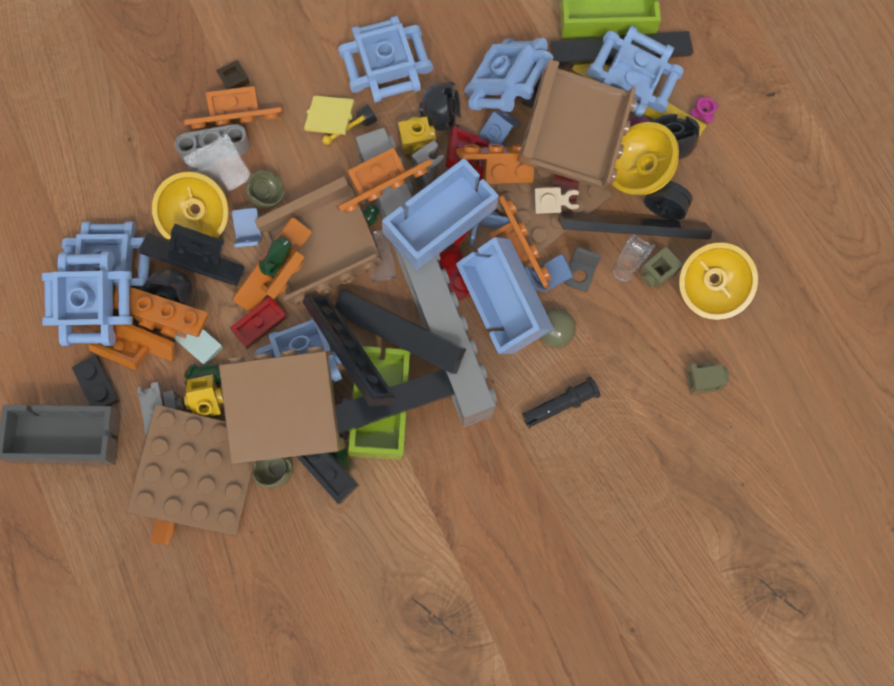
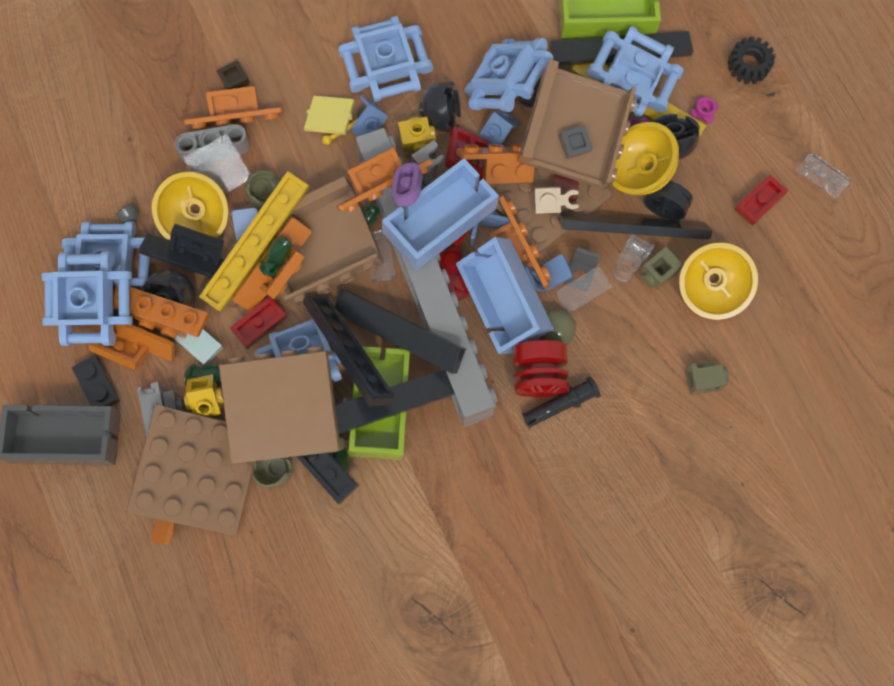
(128, 213): none -> dark grey hinge
(254, 241): none -> yellow tile
(370, 119): none -> medium blue bracket
(407, 184): none -> medium lavender plate
(540, 369): none -> red wheel
(575, 142): none -> dark grey plate
(583, 290): none -> clear plate
(757, 50): none -> black tyre
(761, 200): none -> red plate
(823, 175): none -> clear hinge

